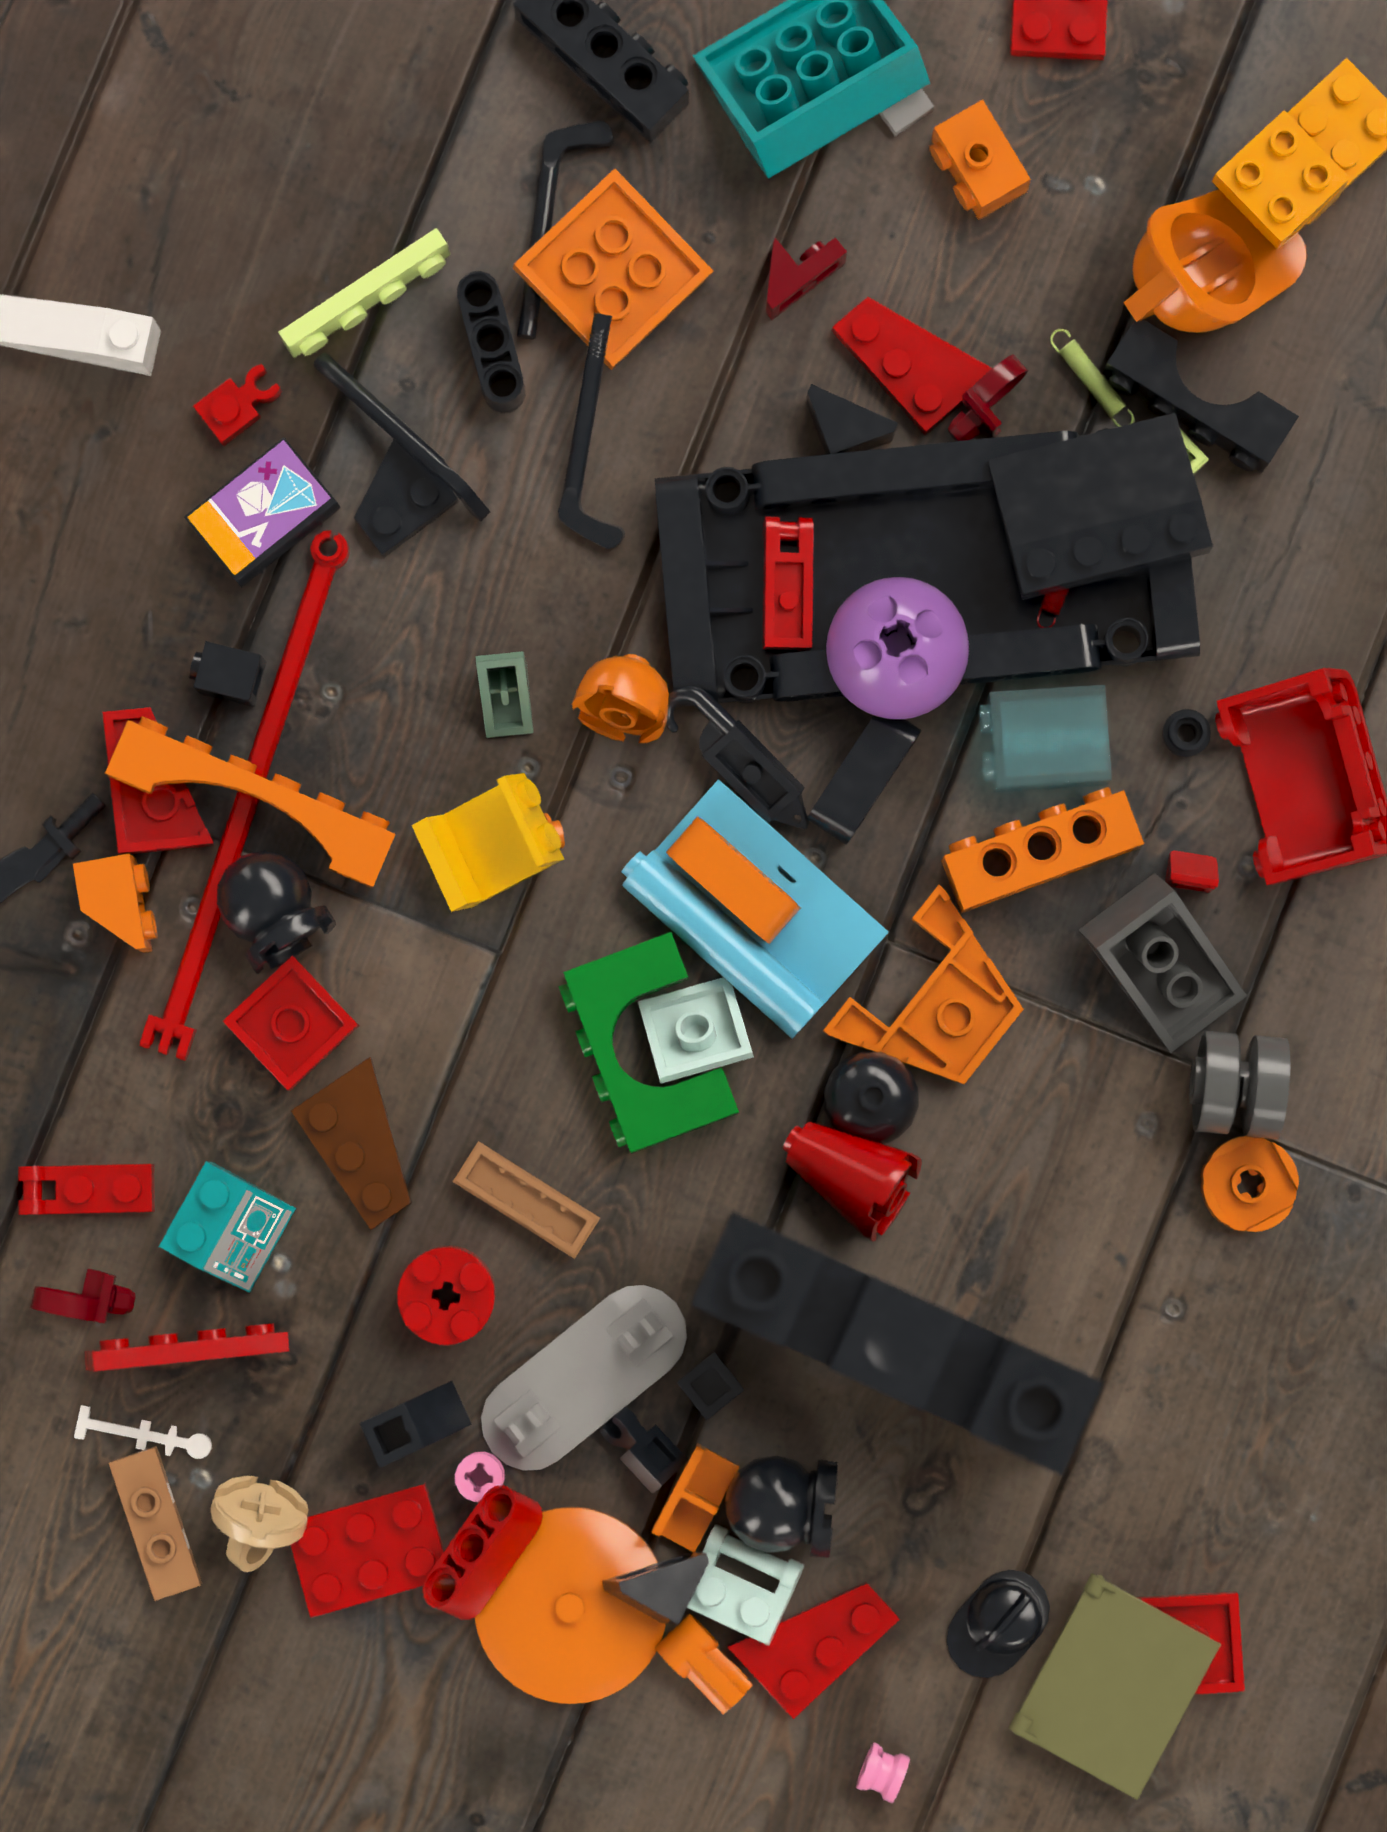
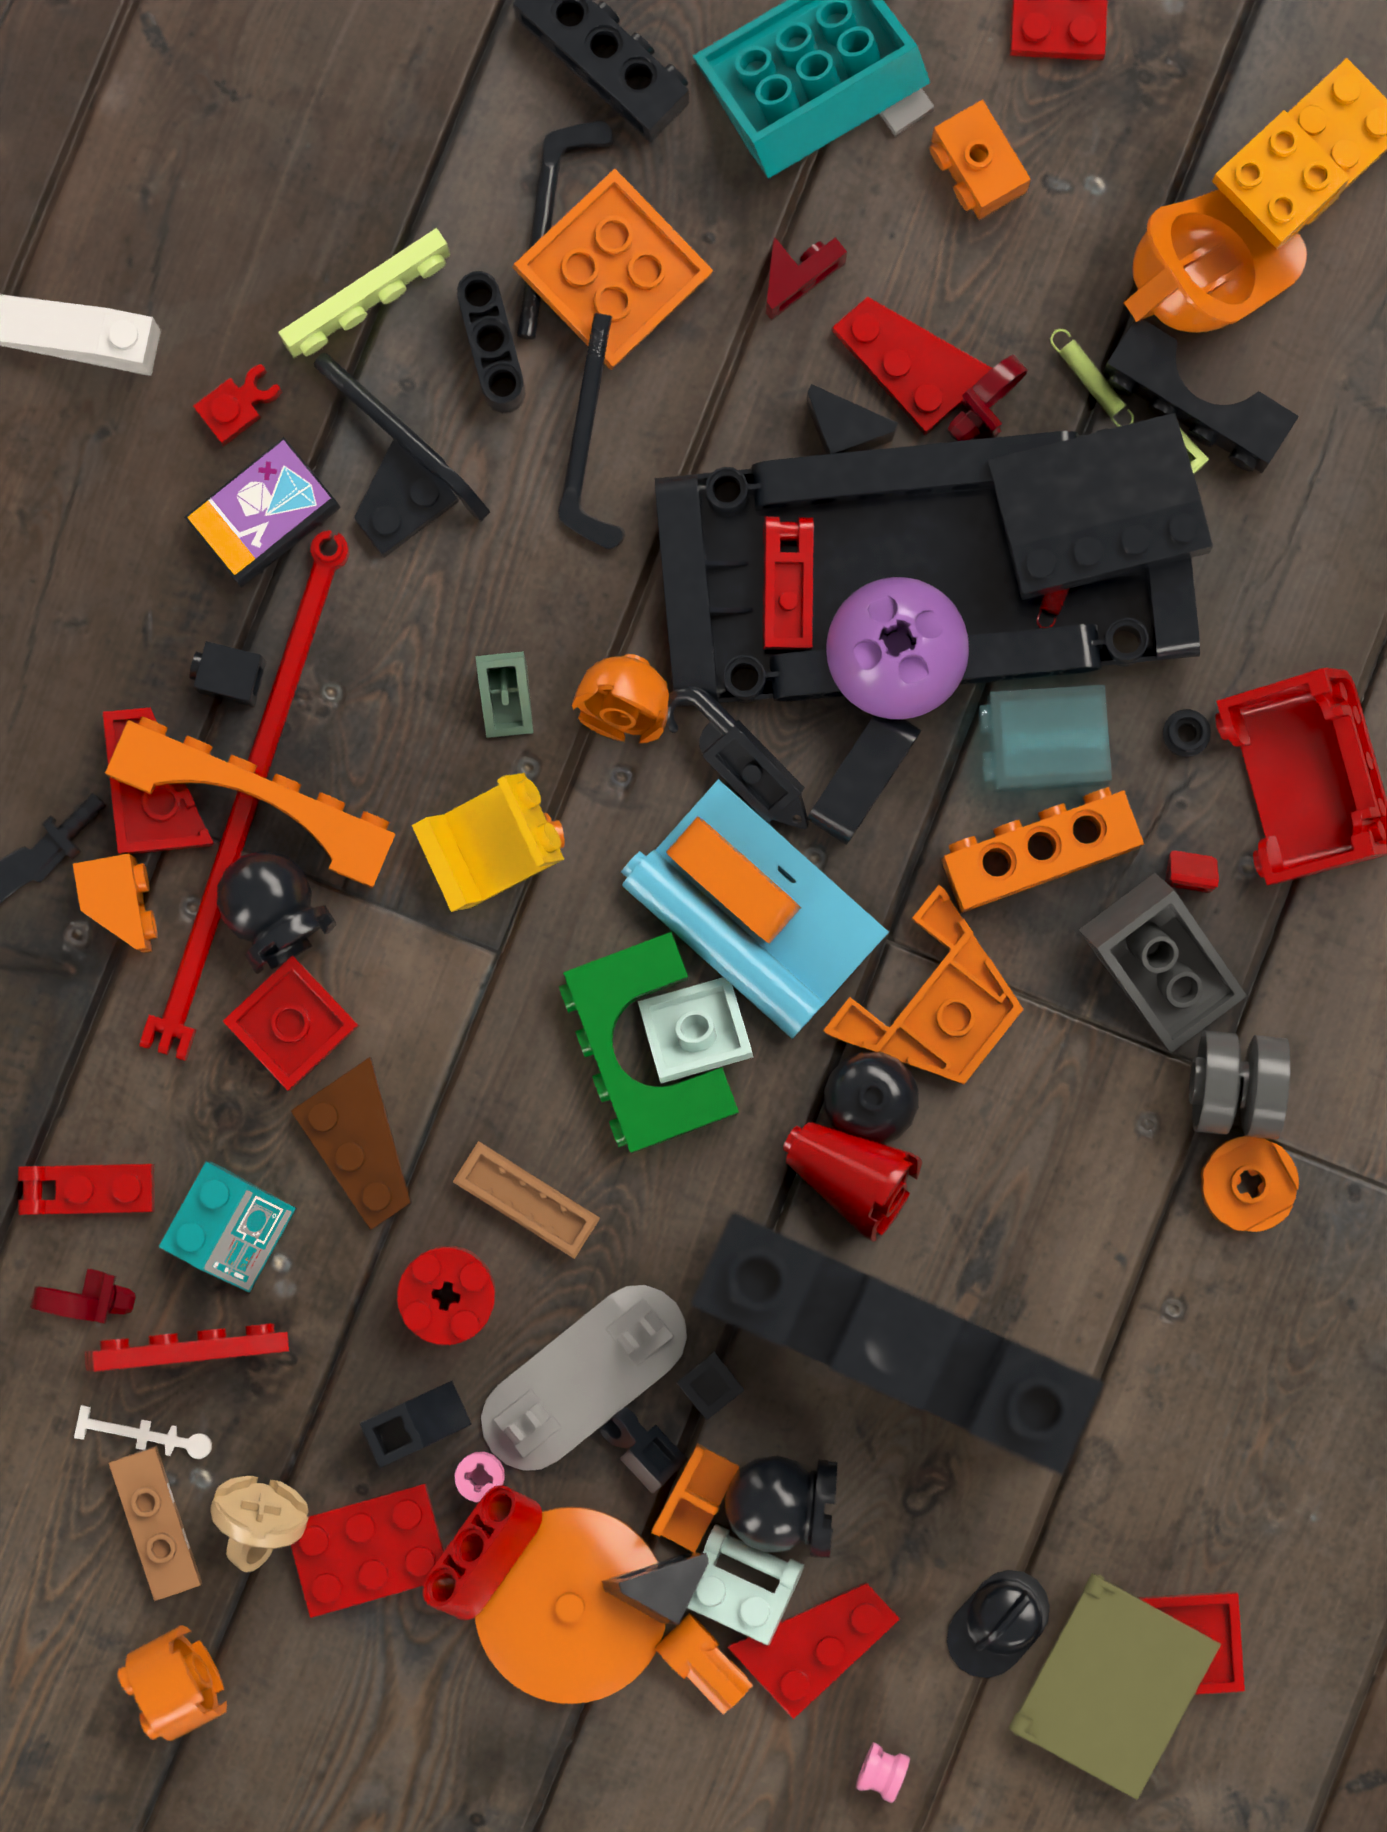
(173, 1685): none -> orange brick

